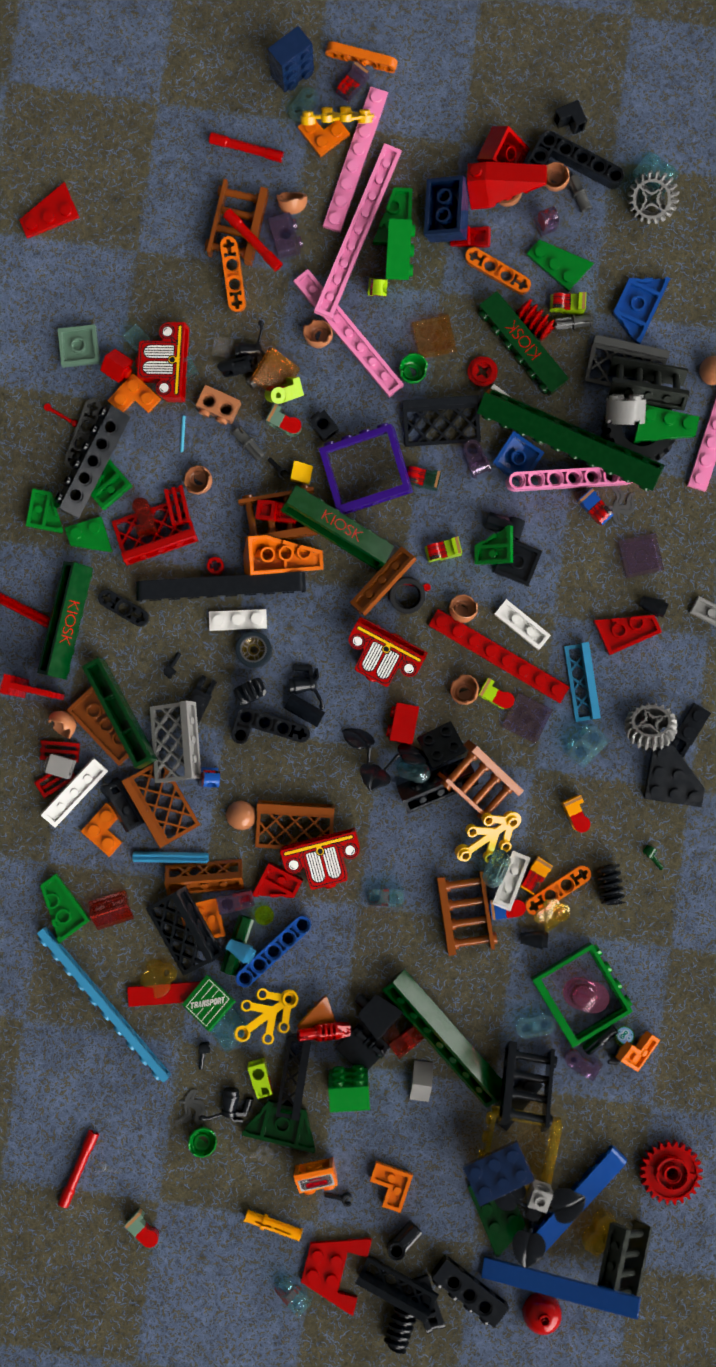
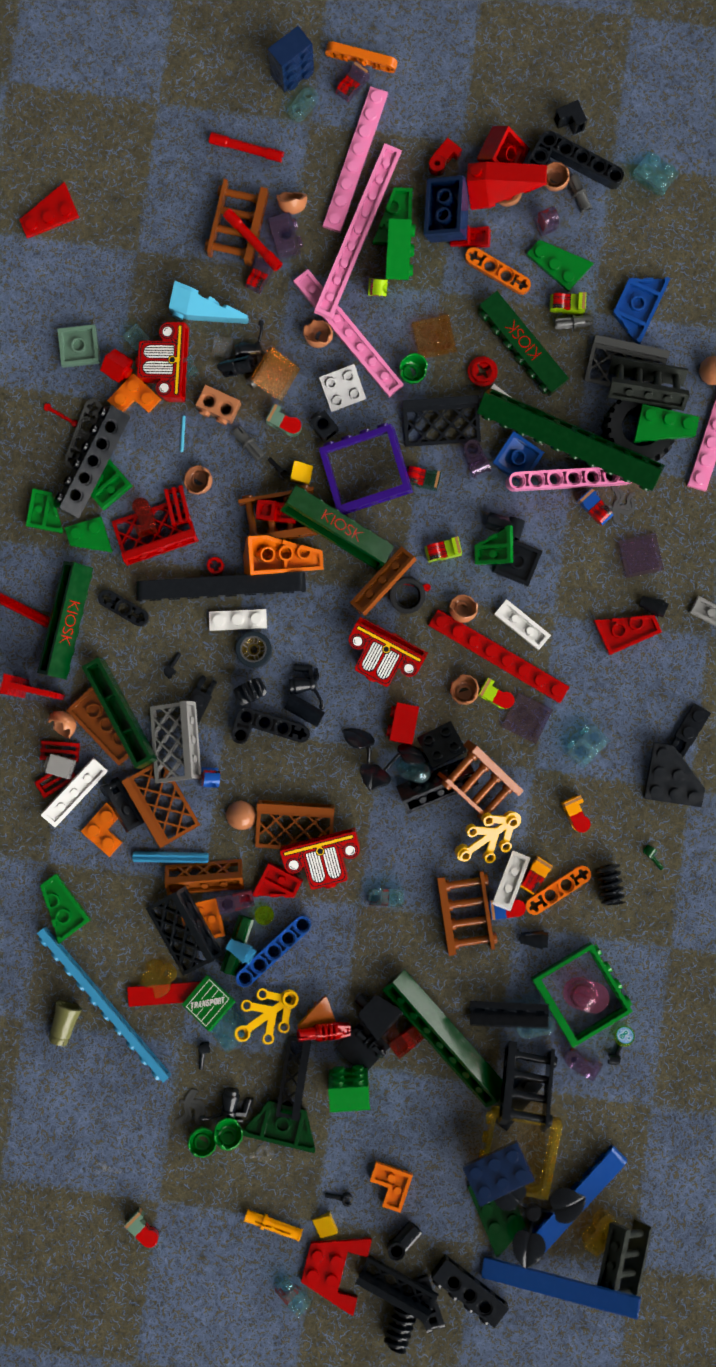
(63, 1022): none -> olive plant
(69, 1189): red piece -> none
(110, 910): clear red panel -> none
(190, 305): none -> medium azure wedge
(227, 1134): none -> green hair
(233, 274): orange beam -> none
(259, 276): none -> leg
(260, 1078): lime leg -> none
(285, 392): leg -> none
(316, 1176): orange slope -> none
(324, 139): orange plate -> none
(325, 1225): none -> yellow slope
(342, 387): none -> hinge
(345, 115): yellow plant -> none
(421, 1081): light grey slope -> none
(442, 157): none -> red leg
(496, 869): clear light blue plate -> none
(509, 1015): none -> black fence
(535, 319): red piece -> none
(539, 1196): light grey brick -> none
(542, 1313): red cylinder -> none
(552, 914): clear yellow plate -> none
(589, 679): dark azure fence -> none
(600, 1039): black axle -> none
(625, 410): light grey brick -> none
(637, 1055): orange plate -> none
(647, 732): light grey gear -> none
(648, 191): light grey gear -> none
(674, 1186): red gear -> none

